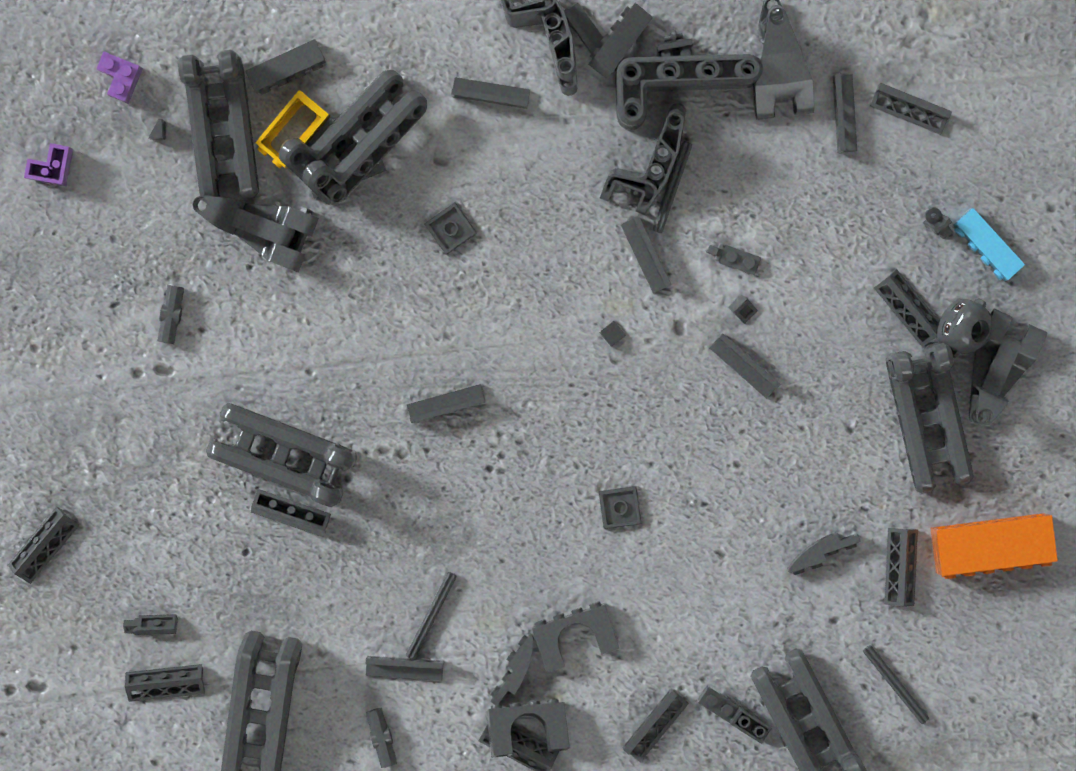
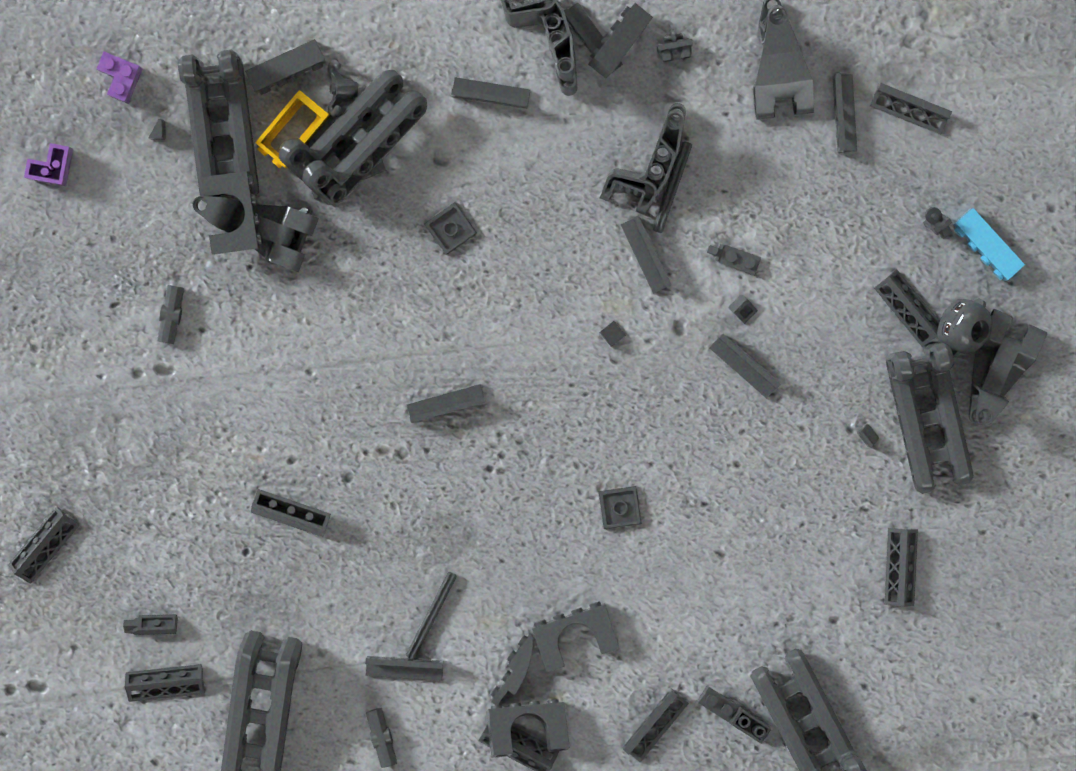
(246, 236): none -> dark grey arch
(275, 469): dark grey beam -> none
(340, 88): none -> dark grey piece
(687, 76): dark grey beam -> none
(814, 556): dark grey slope -> none
(868, 435): none -> dark grey slope
(896, 685): dark grey axle -> none
(994, 545): orange brick -> none

